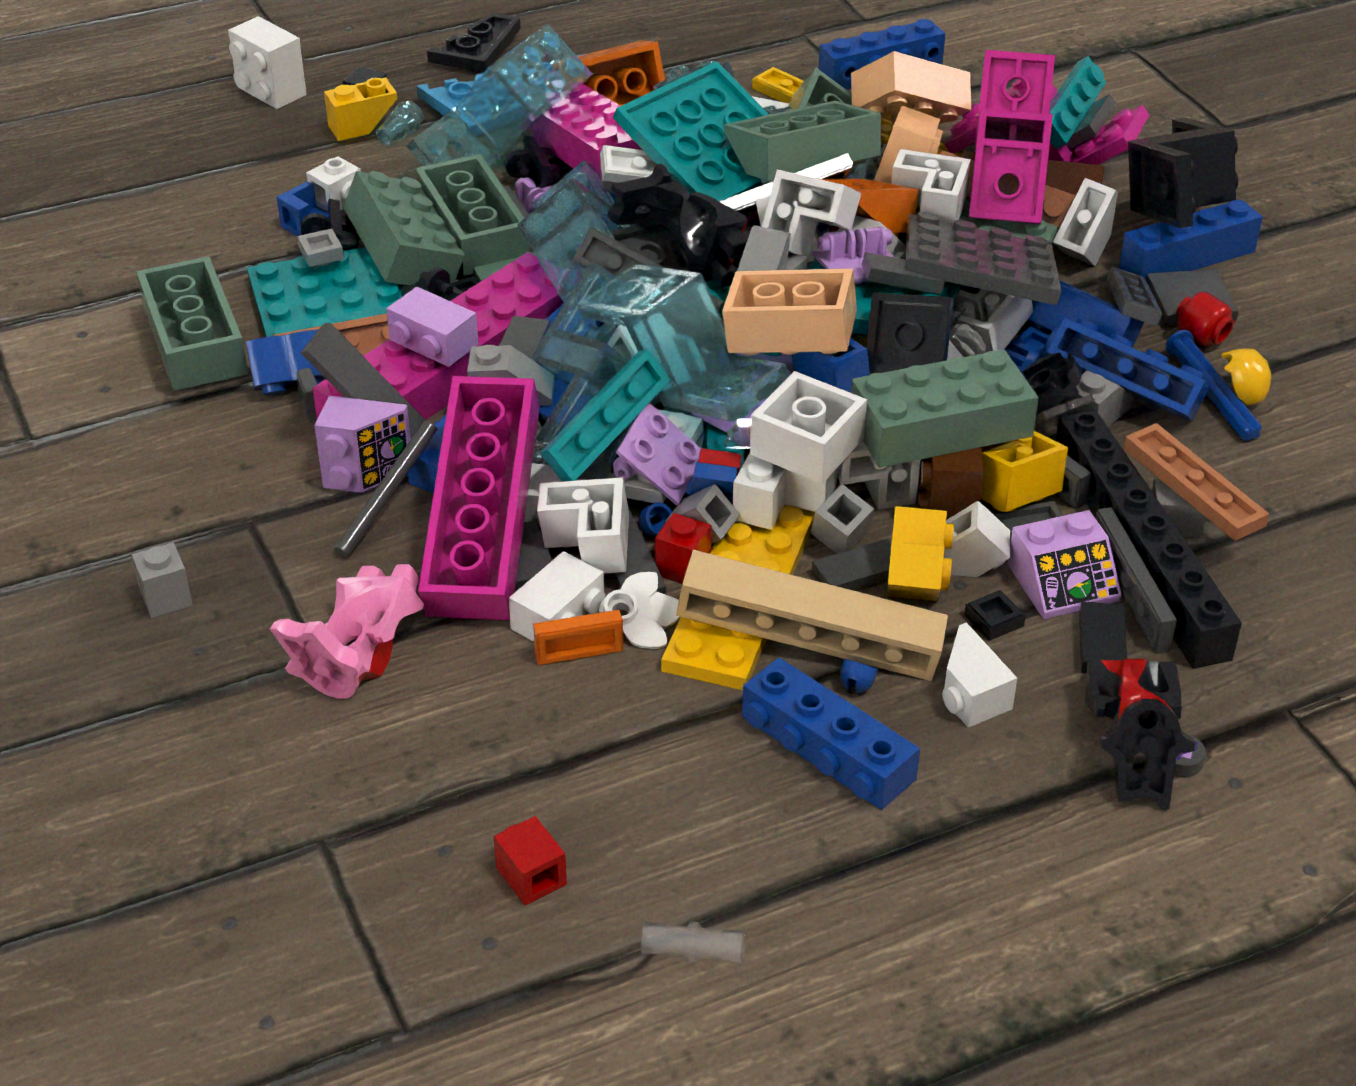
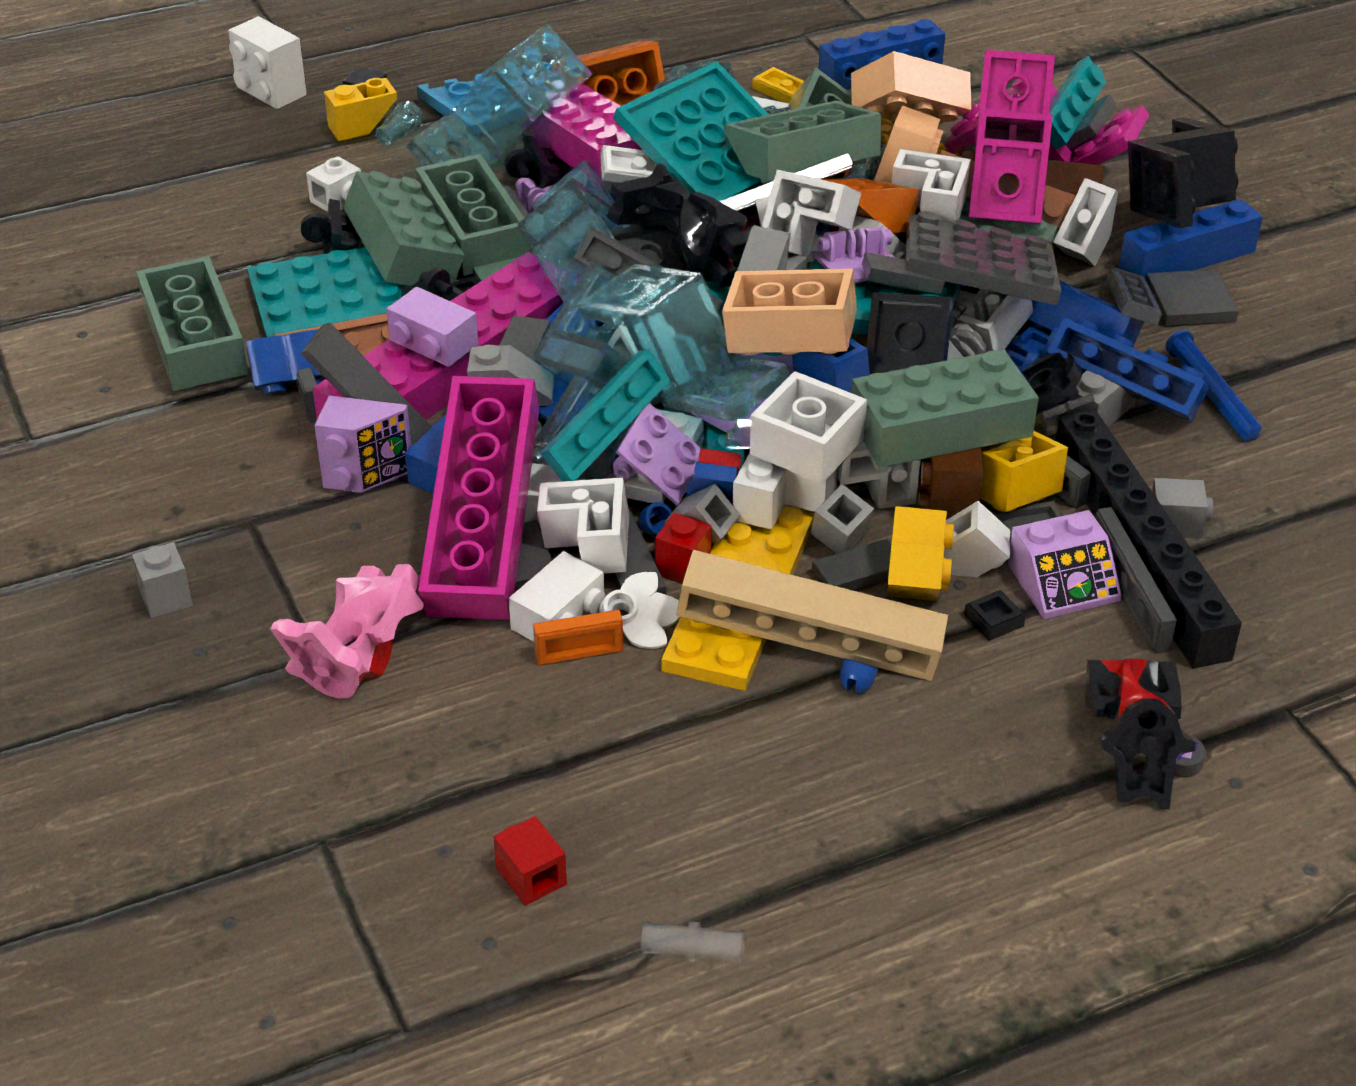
(296, 205): blue panel -> none
(320, 248): light grey plate -> none
(385, 489): dark grey bar -> none
(479, 46): black wing -> none
(830, 733): blue brick -> none
(977, 680): white slope -> none
(1102, 632): black tile -> none
(1196, 482): nougat plate -> none
(1205, 318): red head -> none
(1249, 374): yellow hair -> none

